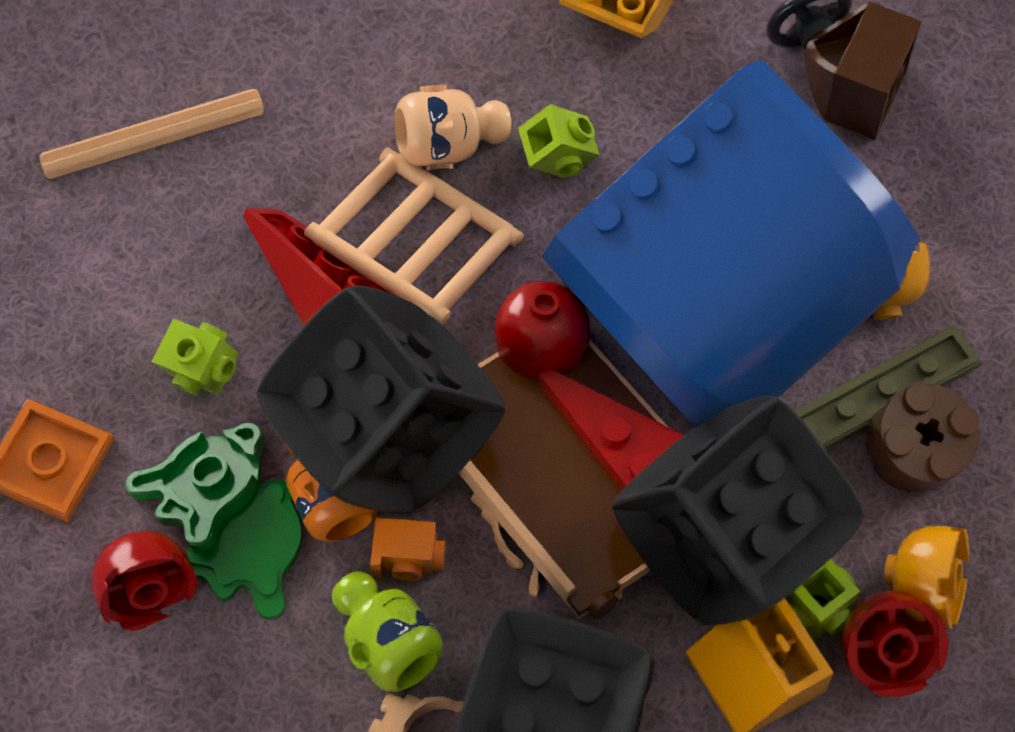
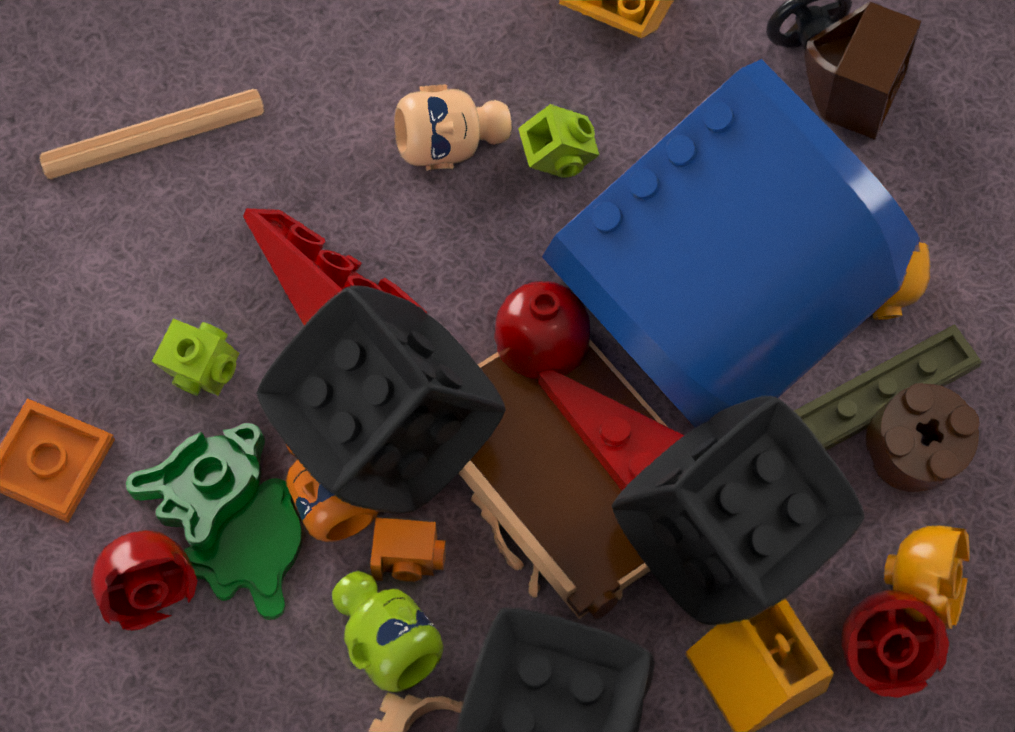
(401, 282): light nougat bar -> none
(833, 588): lime brick -> none

